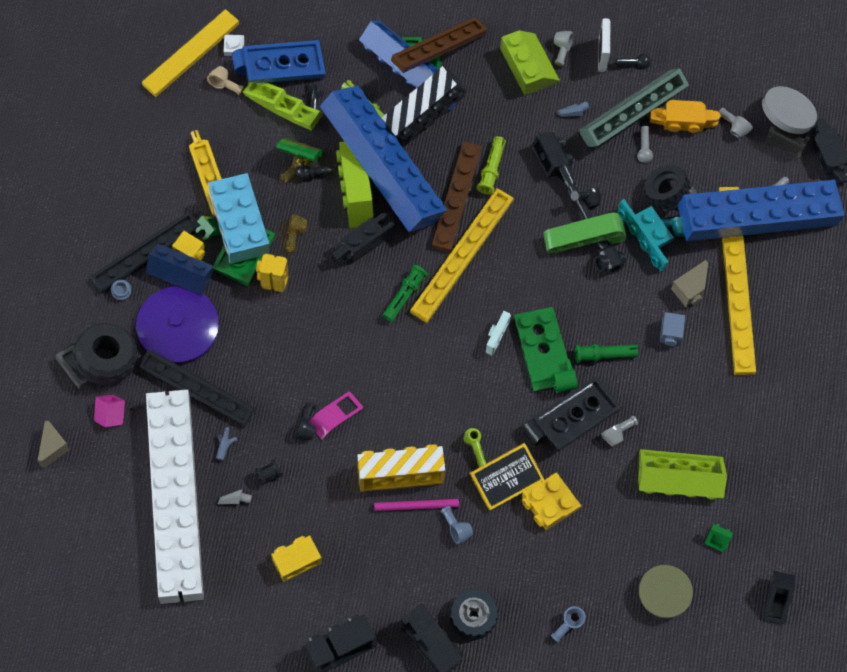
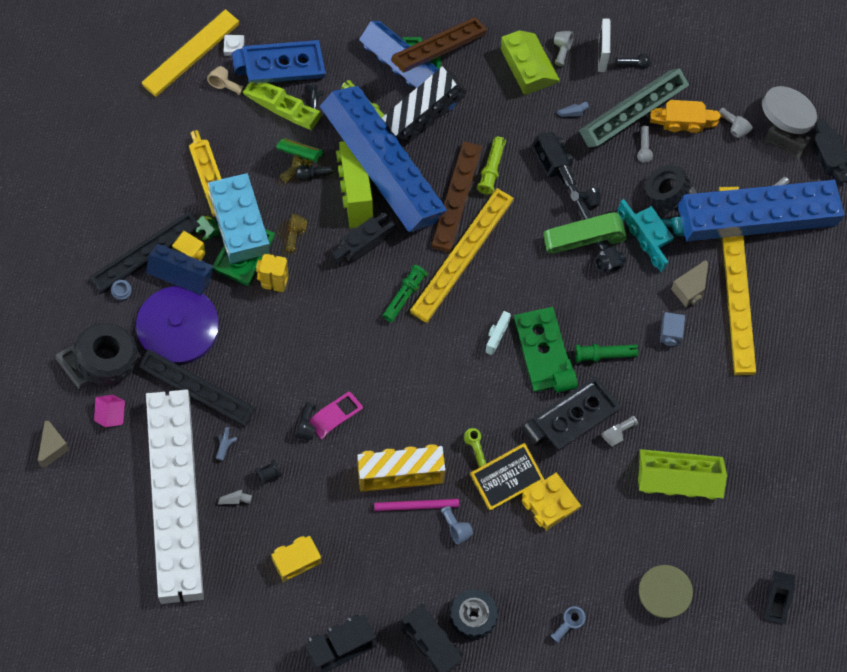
(718, 538): green tile -> none

